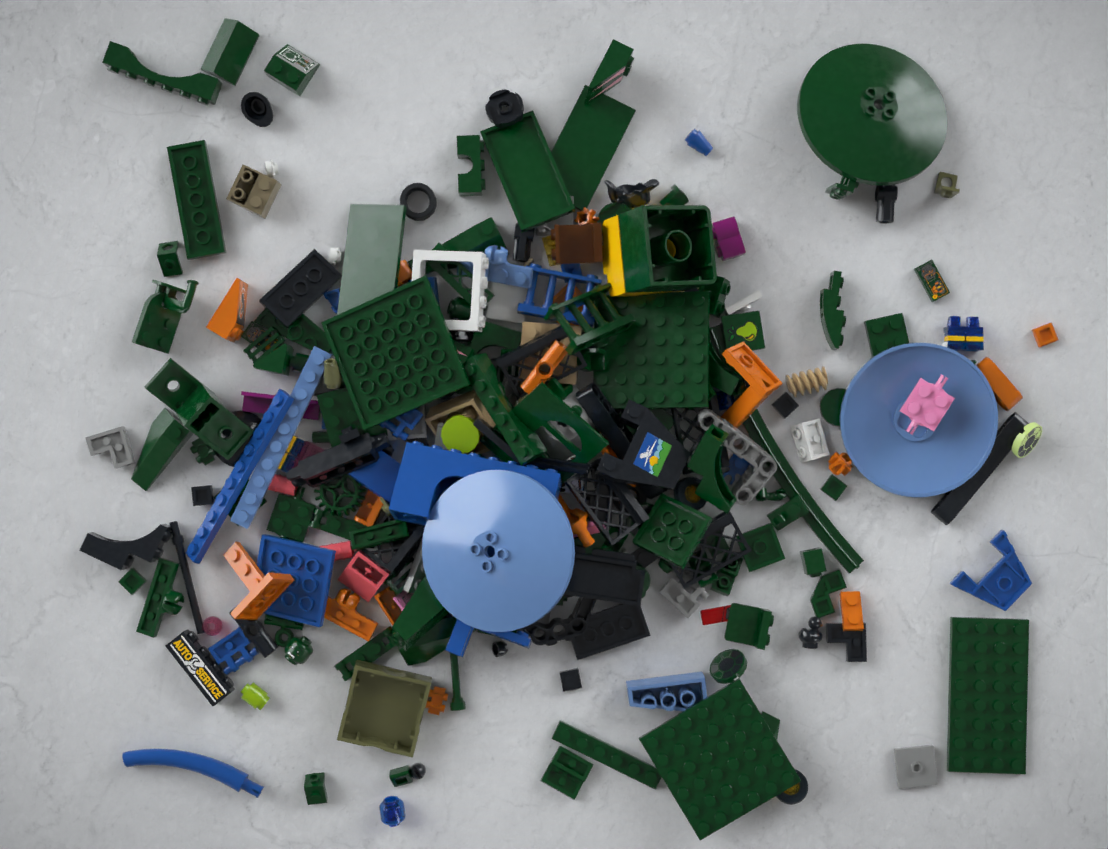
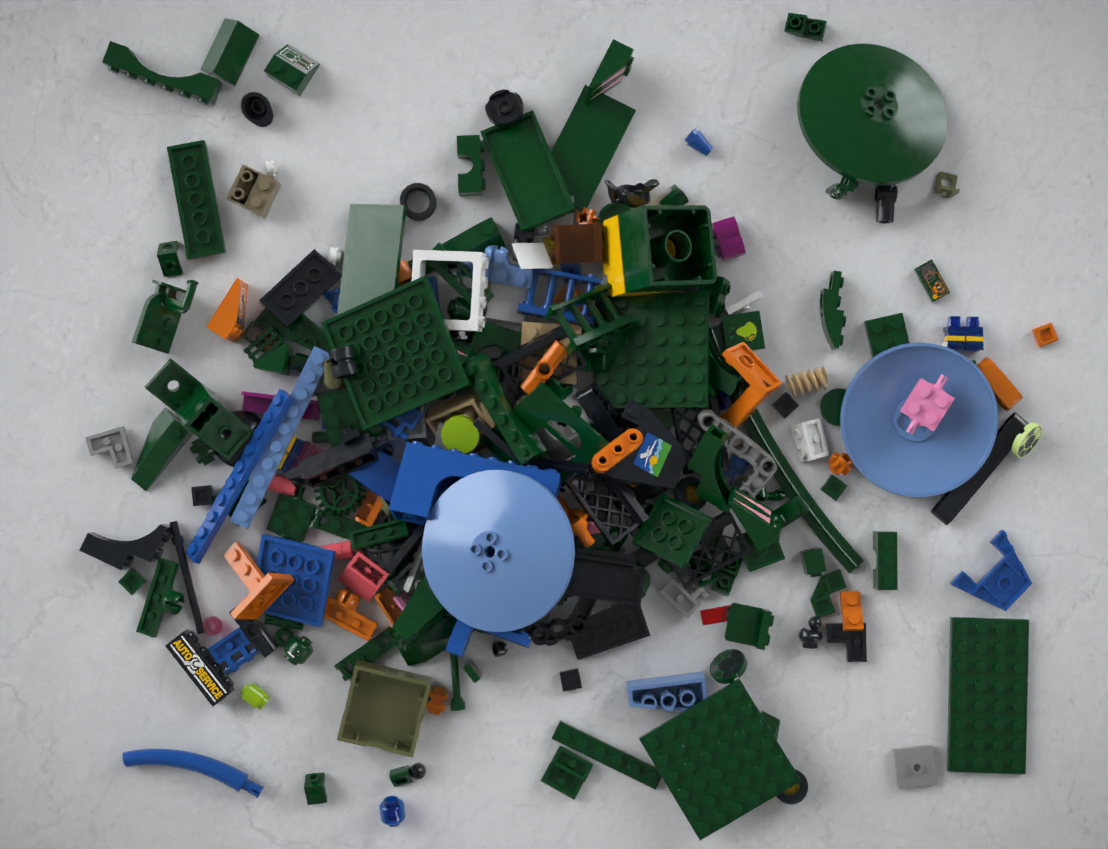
(343, 362): none -> black wheel
(472, 671): none -> dark green tile
(532, 255): none -> white sticker
(611, 456): none -> orange plate
(756, 518): none -> dark green slope
(805, 27): none -> dark green slope
(886, 573): none -> dark green arch

